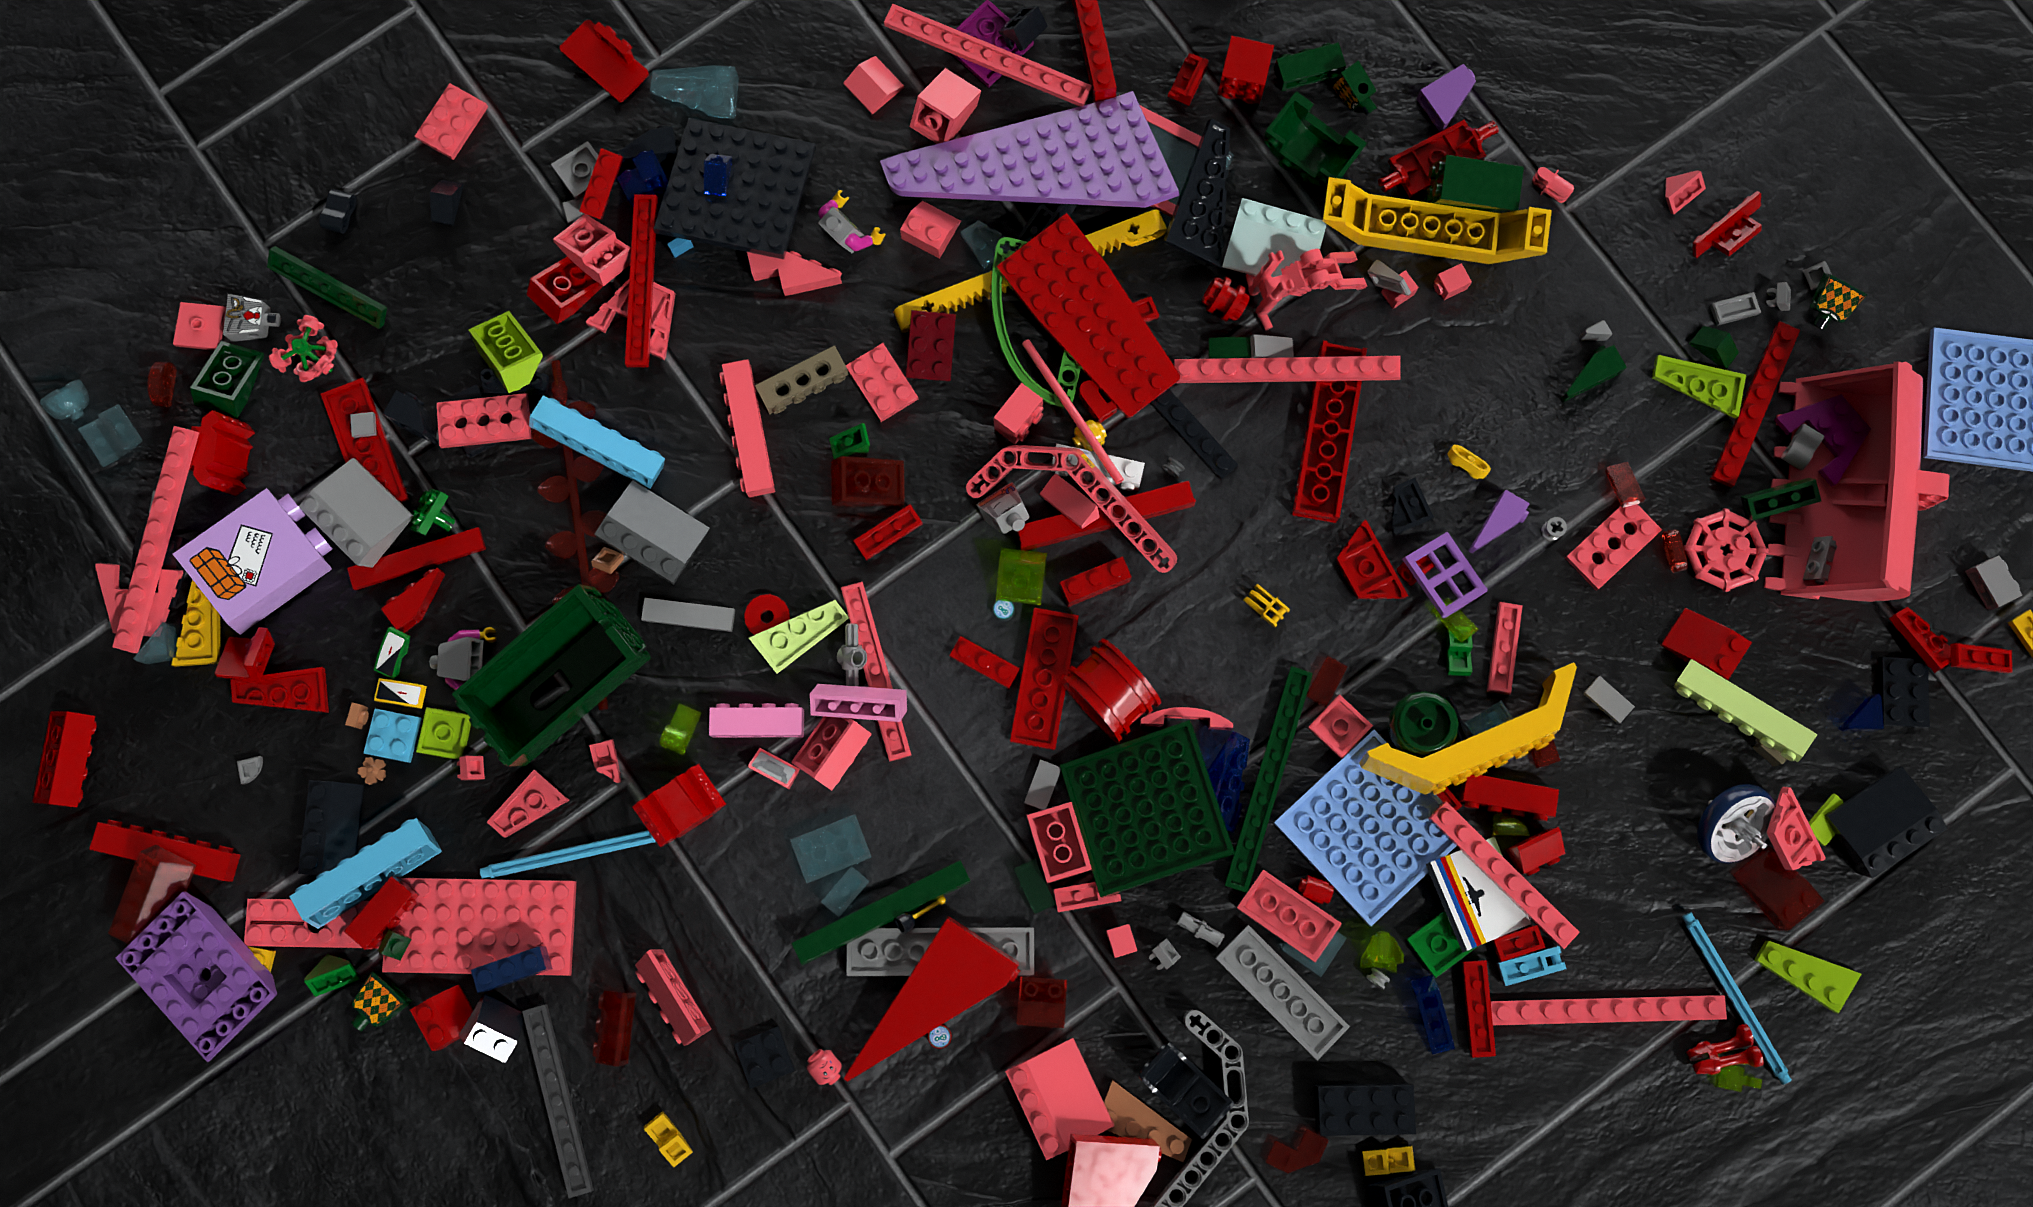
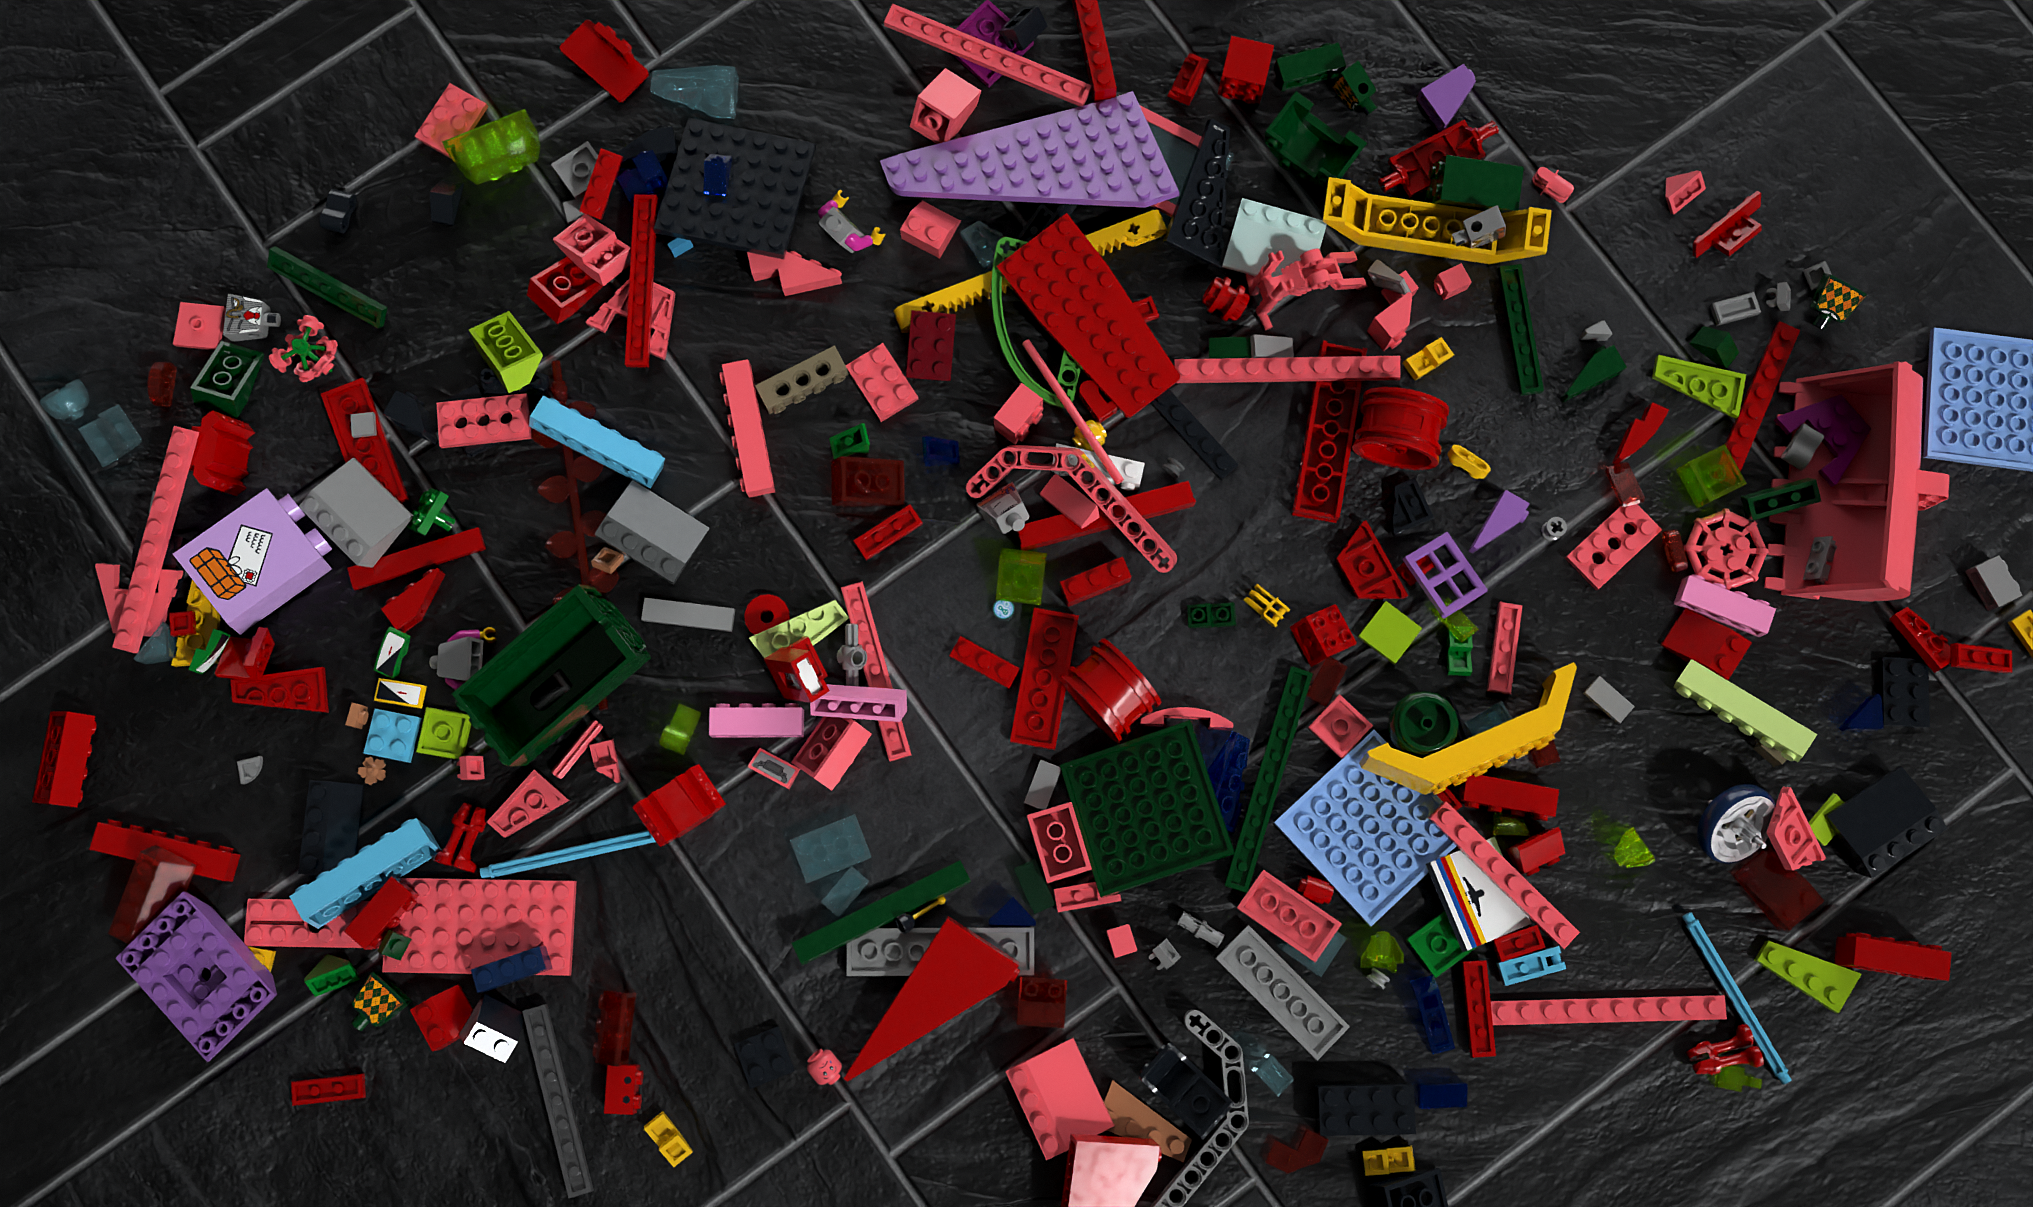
(182, 623): none -> red tile
(206, 658): none -> green slope
(328, 1089): none -> red tile
(461, 824): none -> red piece
(495, 148): none -> clear neon green windscreen
(577, 749): none -> coral axle
(623, 1089): none -> red brick
(672, 996): coral slope -> none
(798, 671): none -> red brick
(873, 84): coral slope -> none
(940, 451): none -> clear blue slope
(940, 1037): tile -> none
(1012, 914): none -> clear blue slope
(1211, 615): none -> dark green slope
(1272, 1074): none -> clear light blue slope
(1323, 634): none -> red bracket
(1390, 632): none -> lime tile
(1391, 324): none -> coral slope
(1401, 428): none -> red wheel
(1428, 358): none -> yellow slope
(1442, 1095): none -> clear blue slope
(1488, 223): none -> light grey torso
(1520, 329): none -> dark green plate
(1632, 851): none -> clear neon green brick
(1640, 431): none -> red slope
(1711, 476): none -> clear neon green slope
(1724, 605): none -> bright pink brick
(1893, 956): none -> red brick

